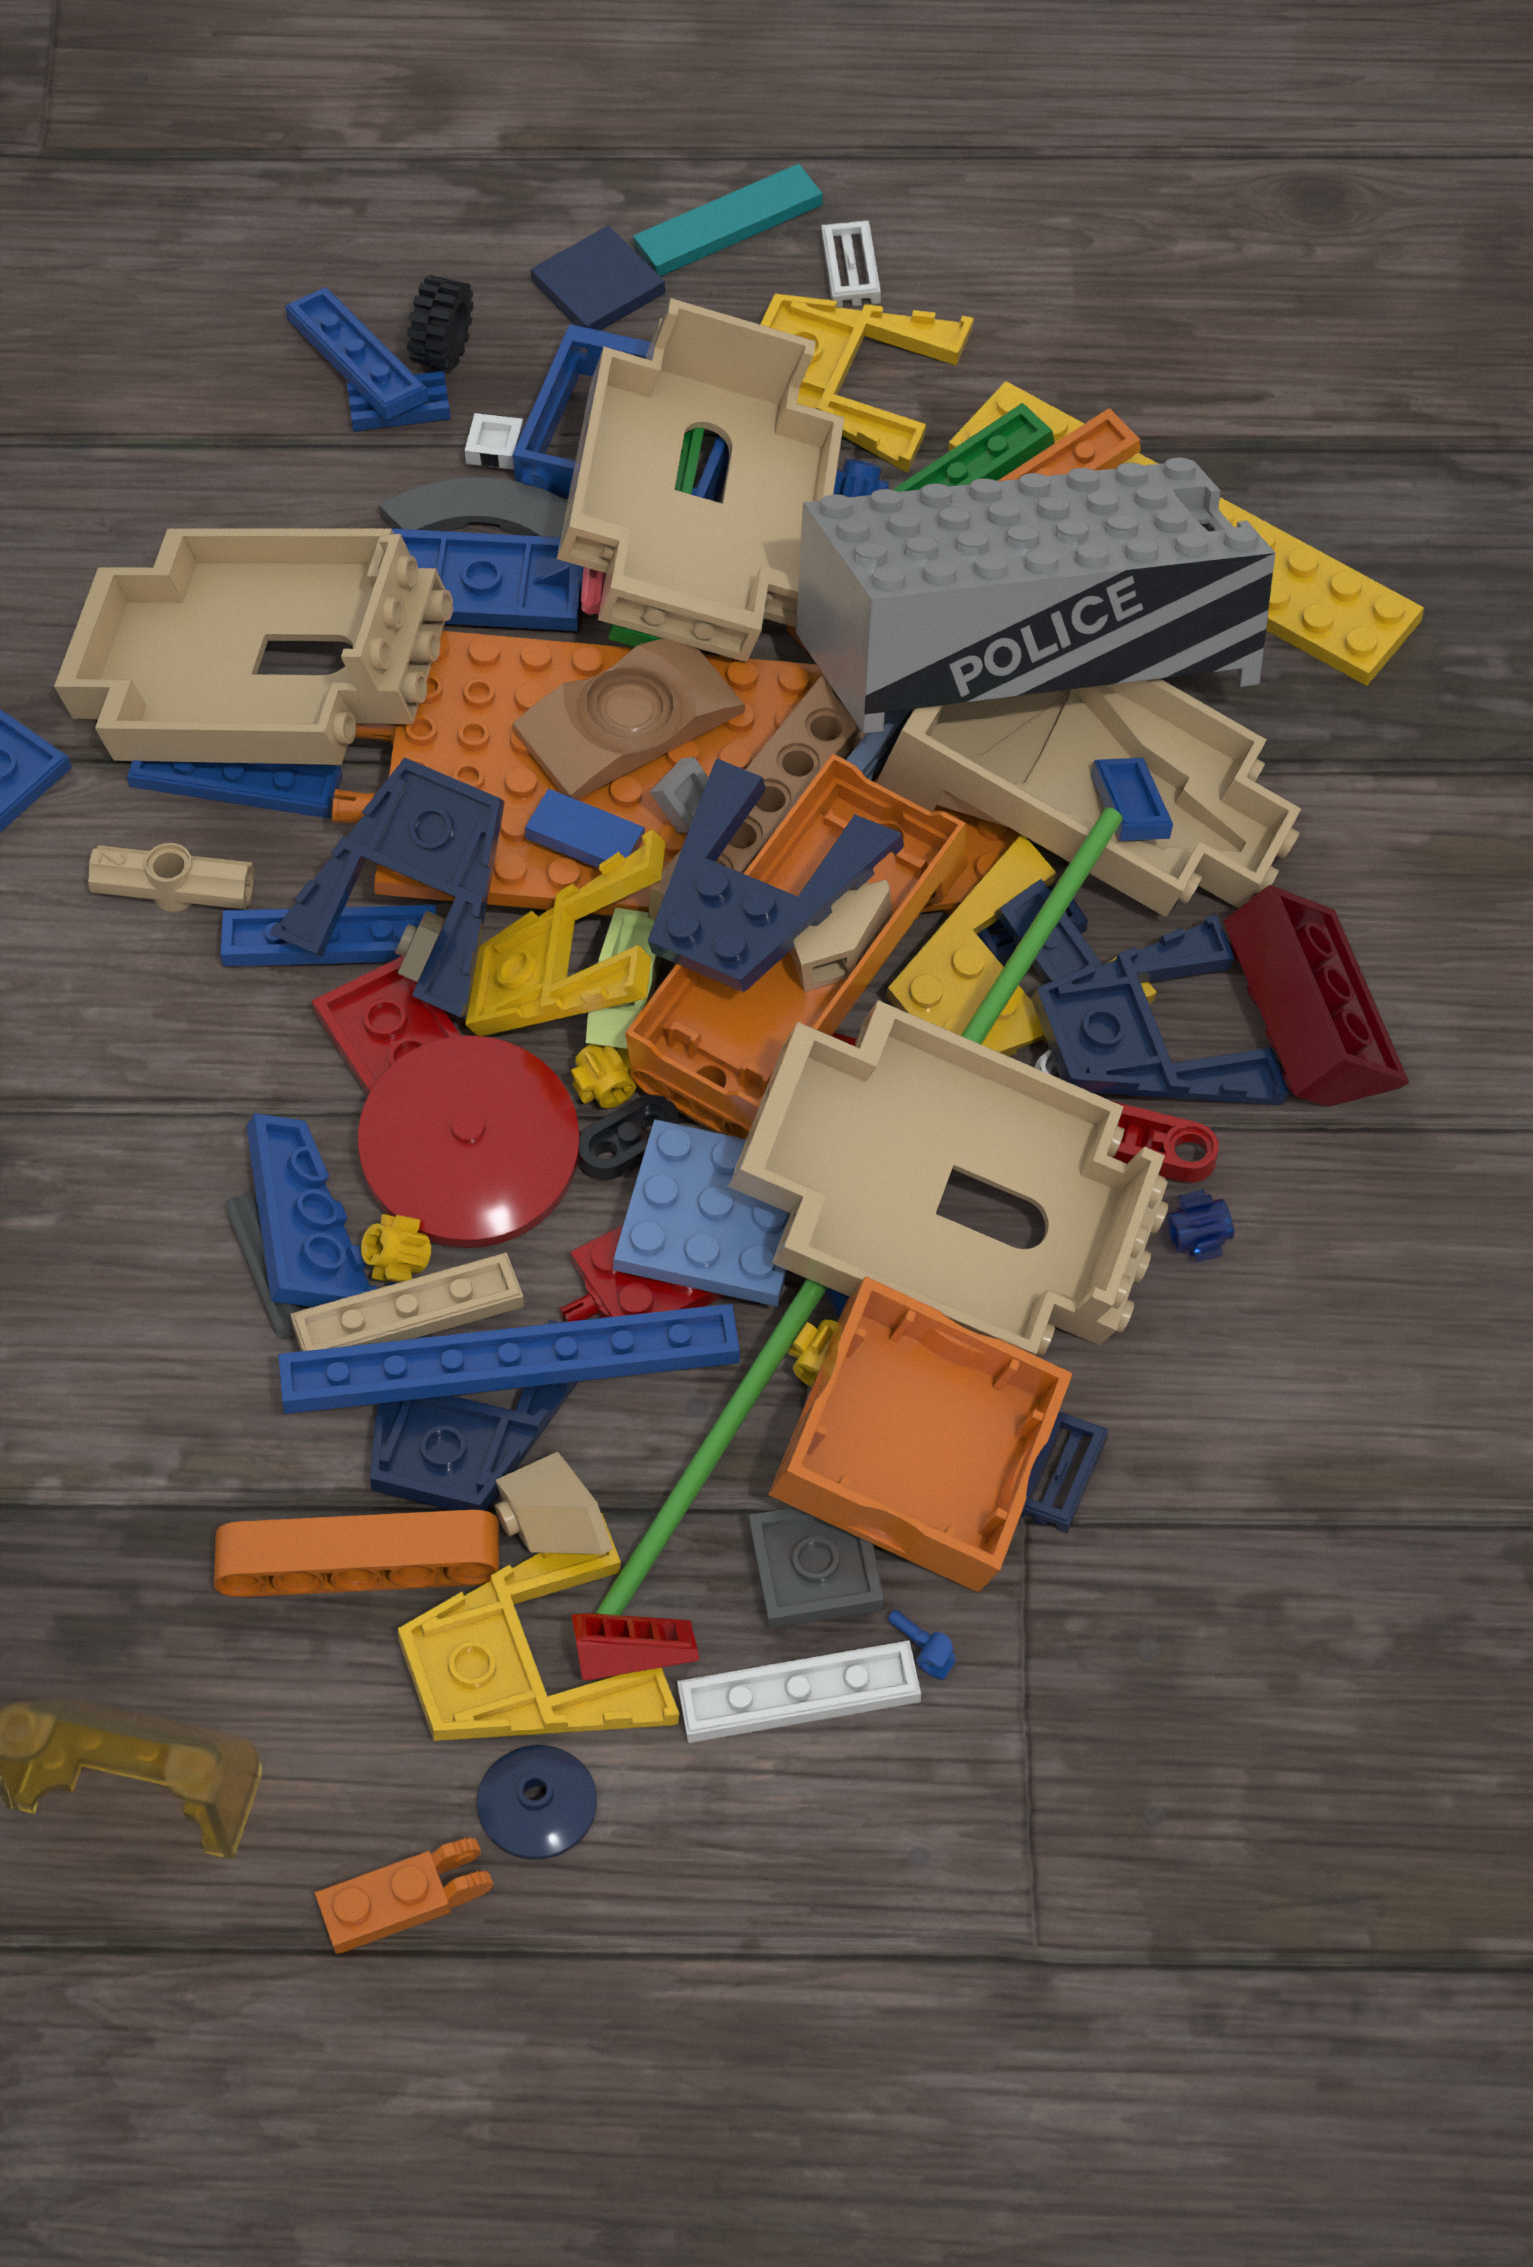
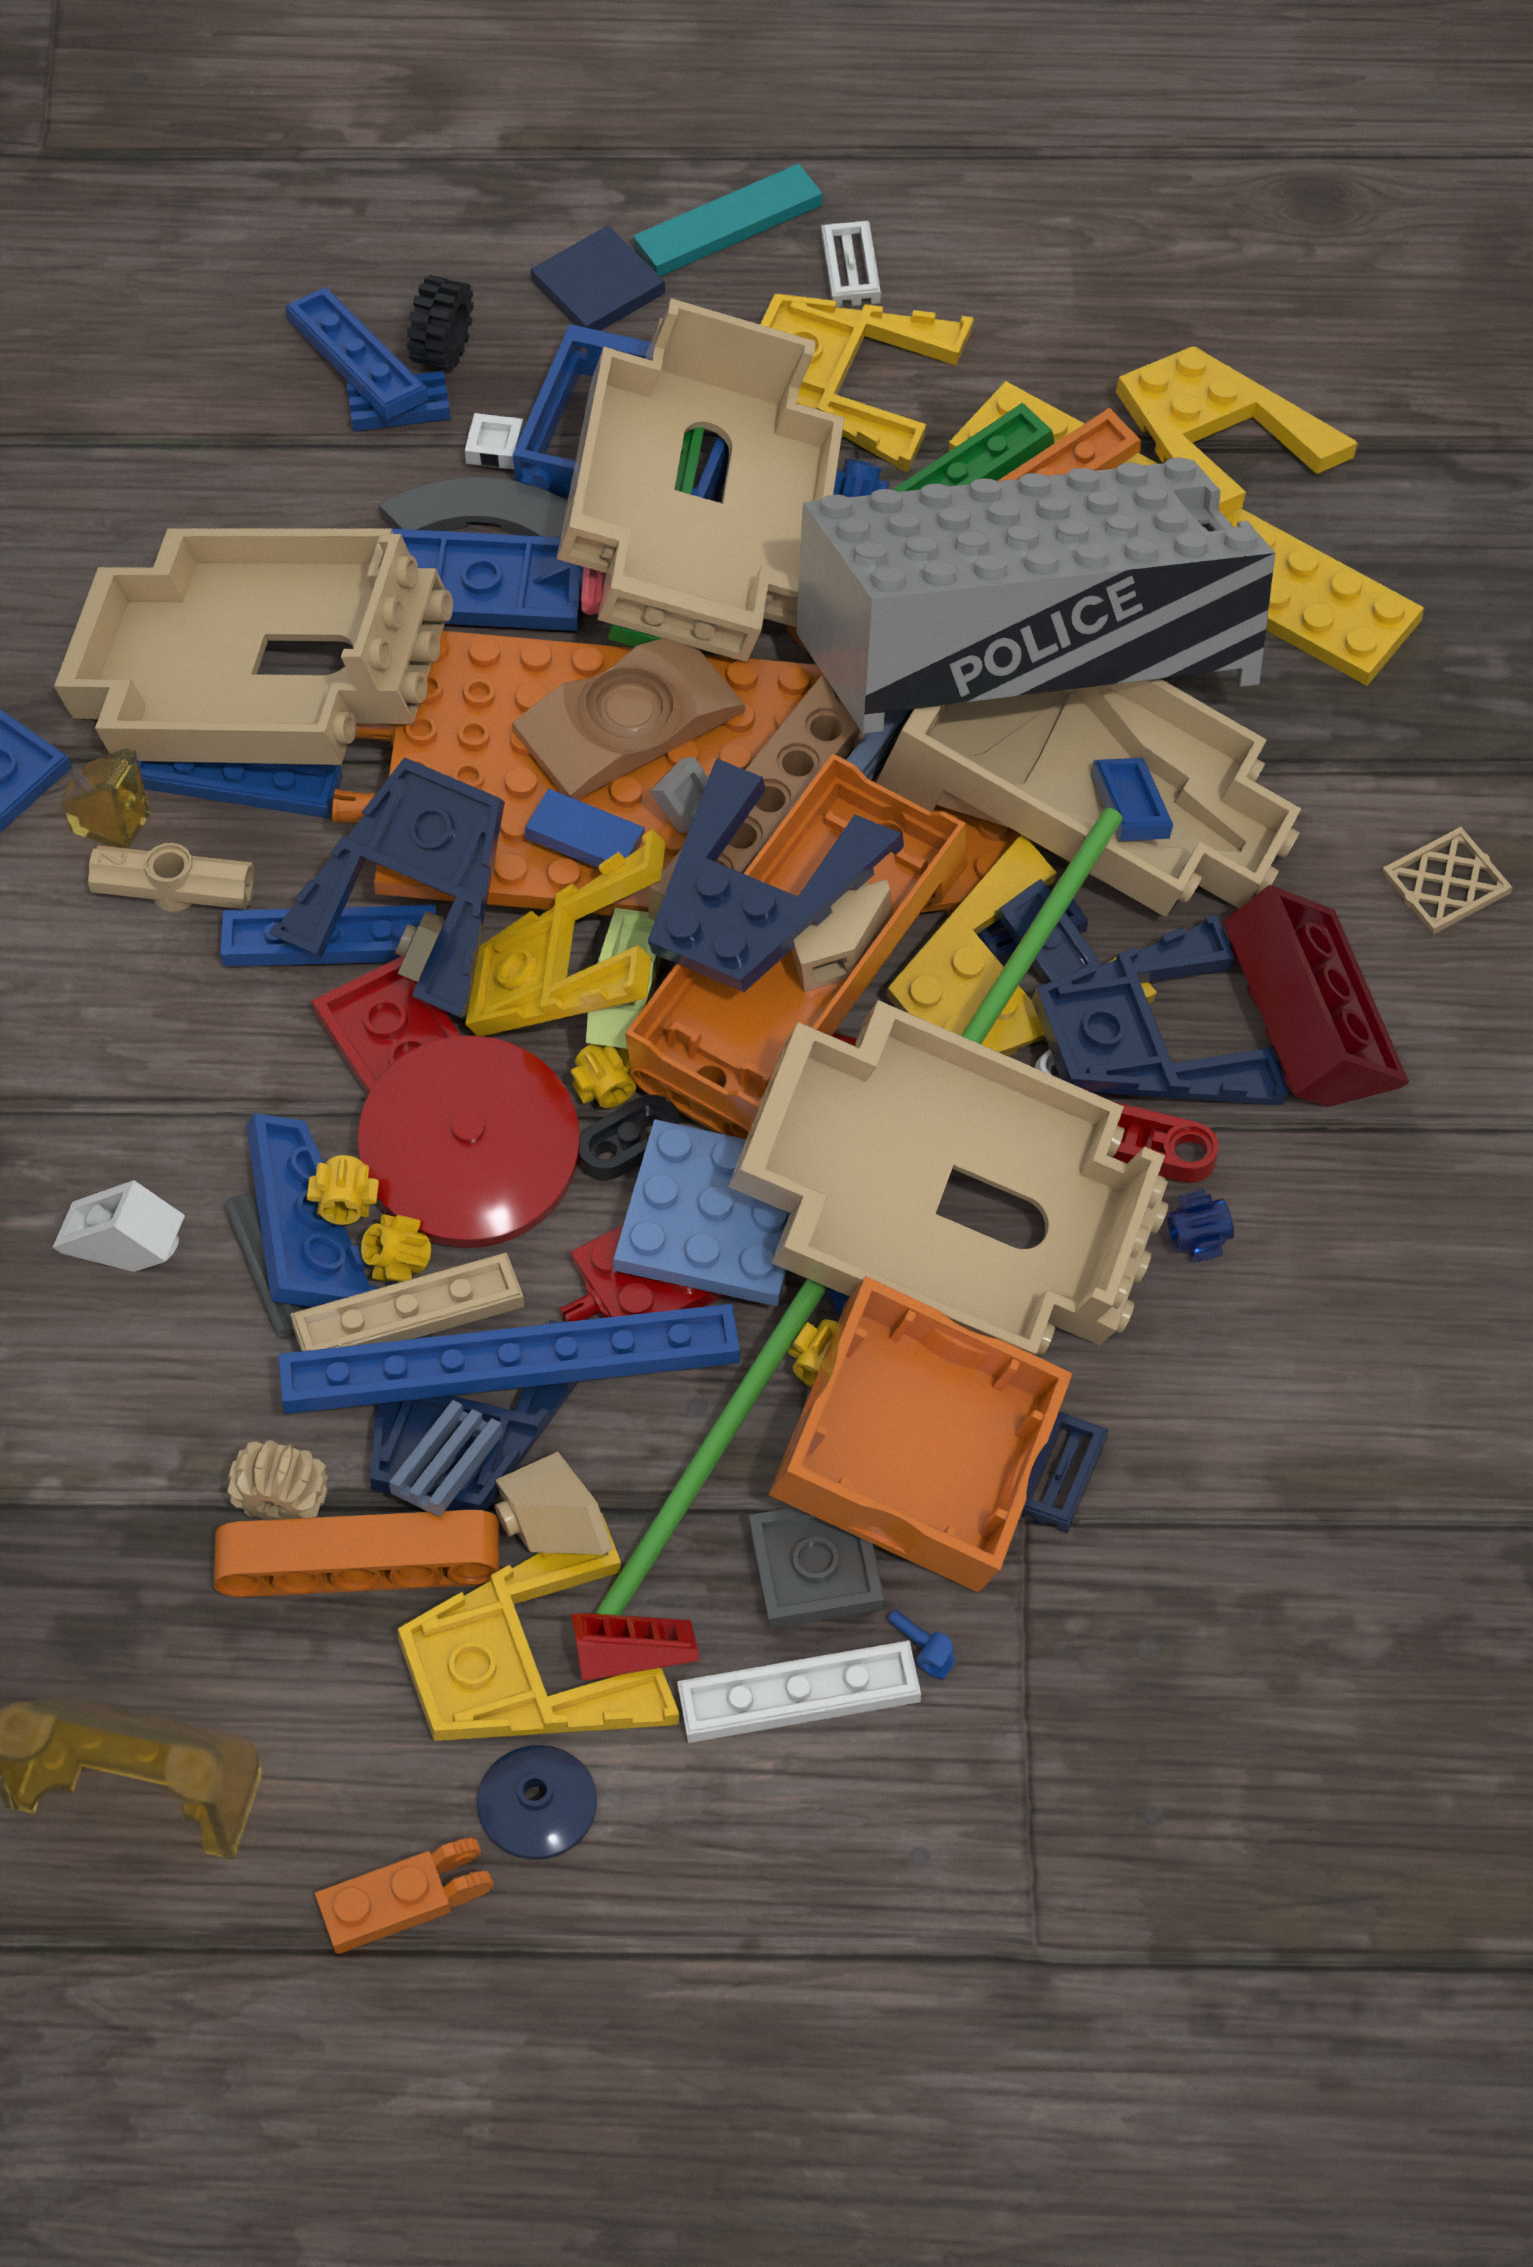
(108, 800): none -> clear yellow slope
(121, 1228): none -> white slope
(277, 1482): none -> tan gear
(342, 1190): none -> yellow gear
(451, 1418): none -> sand blue tile
(1199, 396): none -> yellow wing
(1465, 908): none -> tan window

